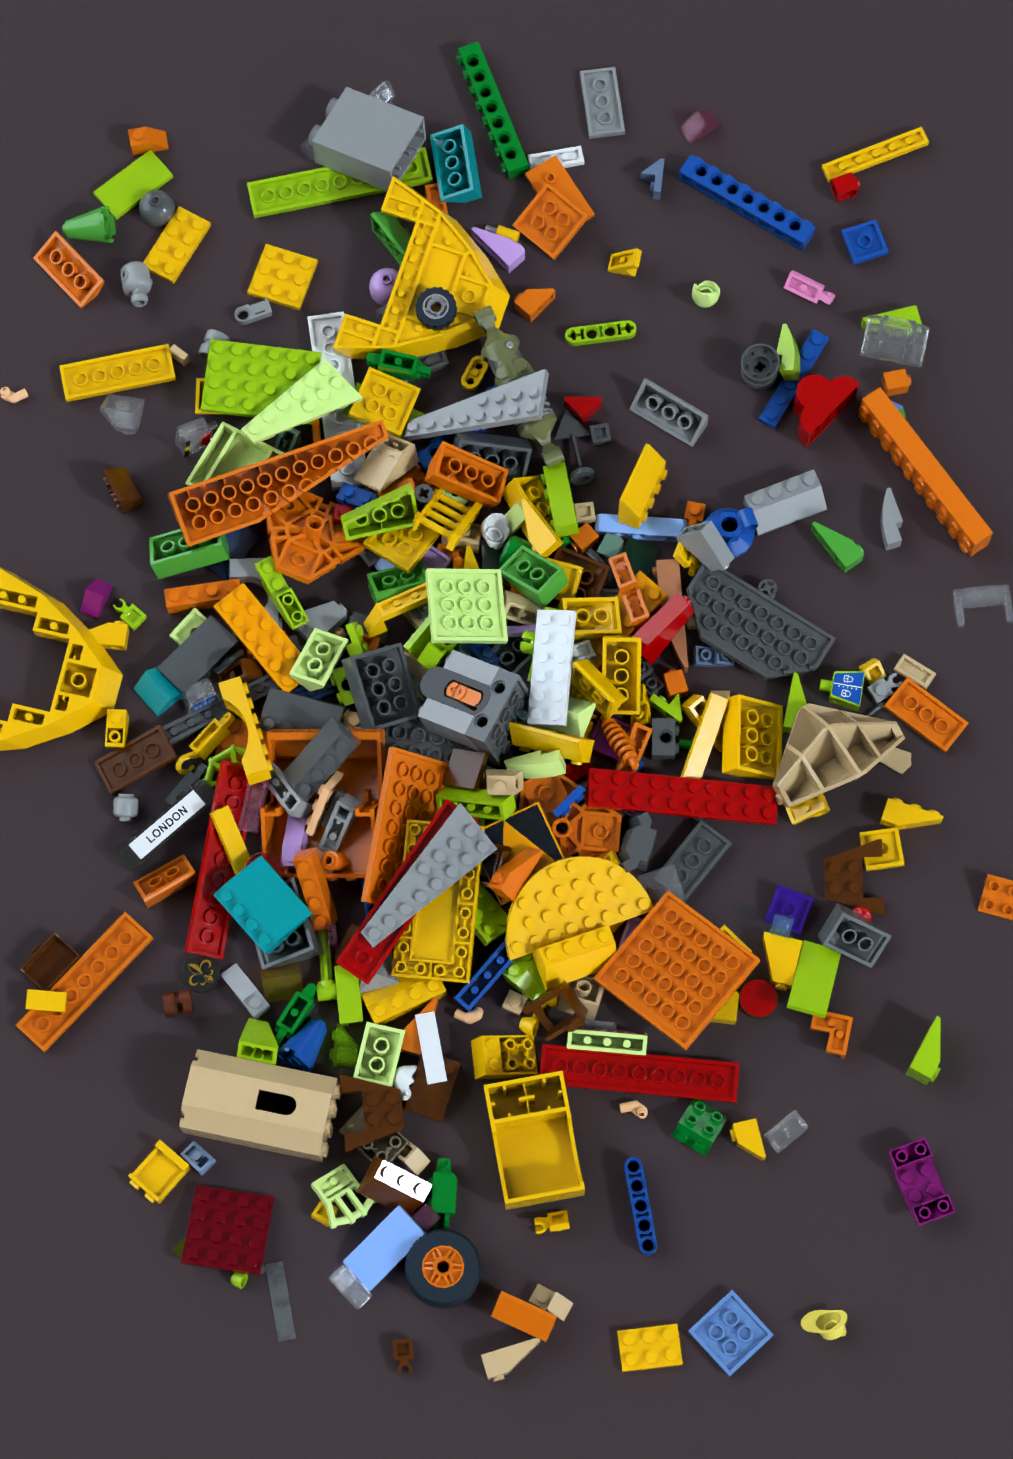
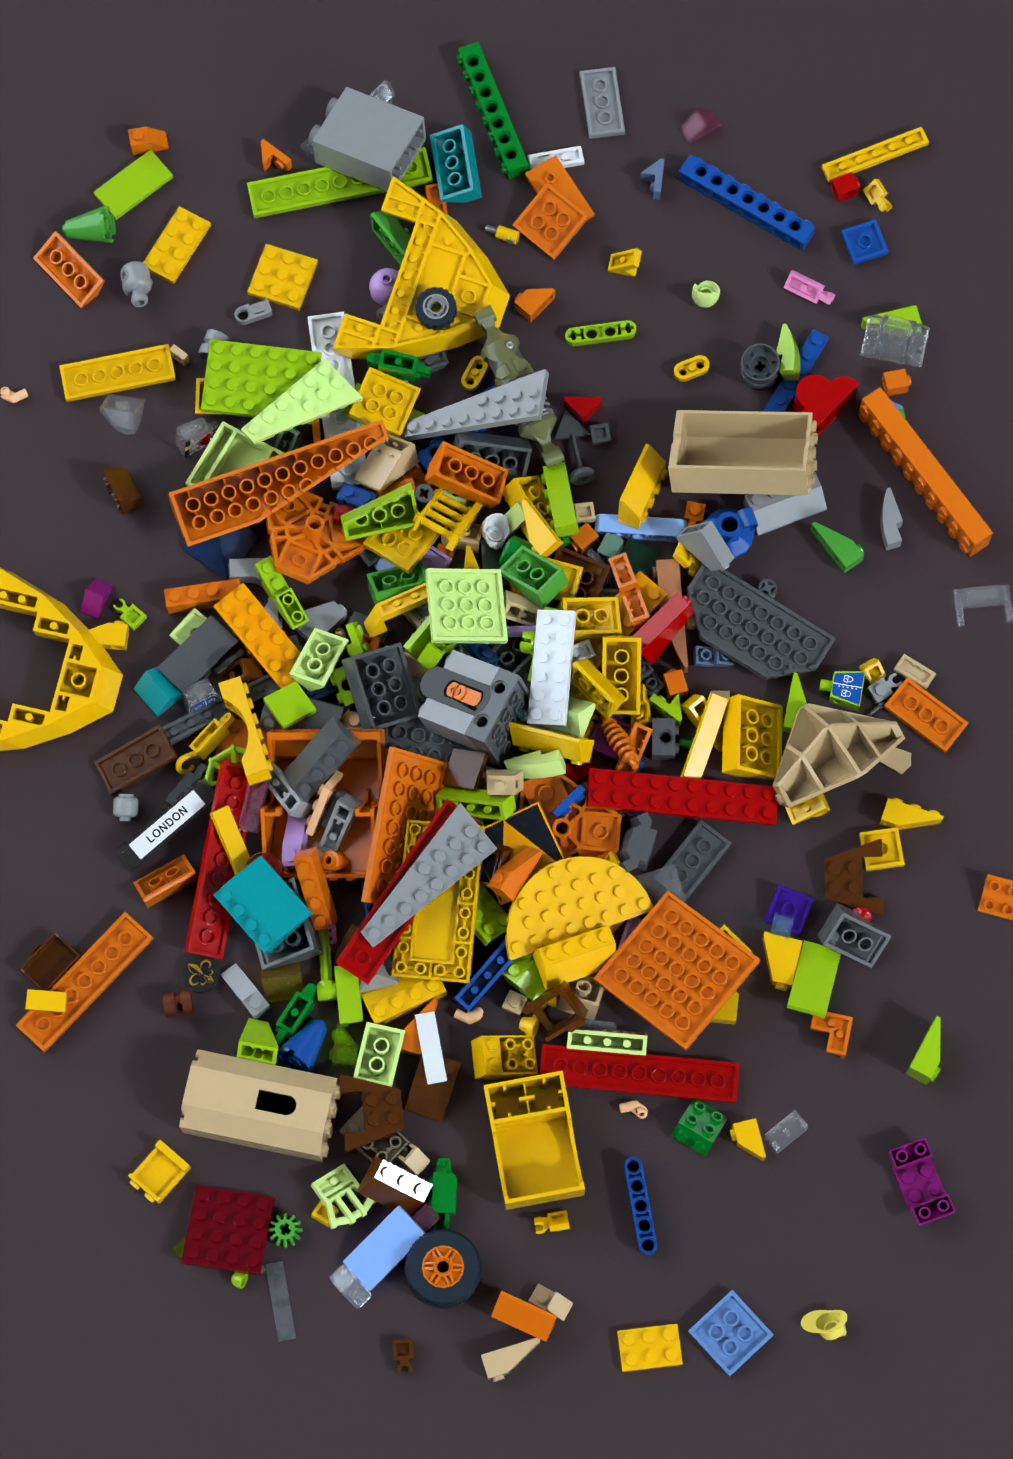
(116, 728): yellow slope -> none
(156, 208): dark grey cylinder -> none
(172, 556): bright green slope -> none
(198, 1158): sand blue slope -> none
(273, 155): none -> orange slope
(279, 1234): none -> bright green gear
(289, 705): none -> lime tile
(403, 1078): white hair -> none
(458, 559): orange animal -> none
(502, 249): lavender slope -> none
(669, 412): light grey slope -> none
(690, 368): none -> yellow plate
(743, 452): none -> tan panel
(758, 999): red tile -> none
(876, 195): none -> yellow plate

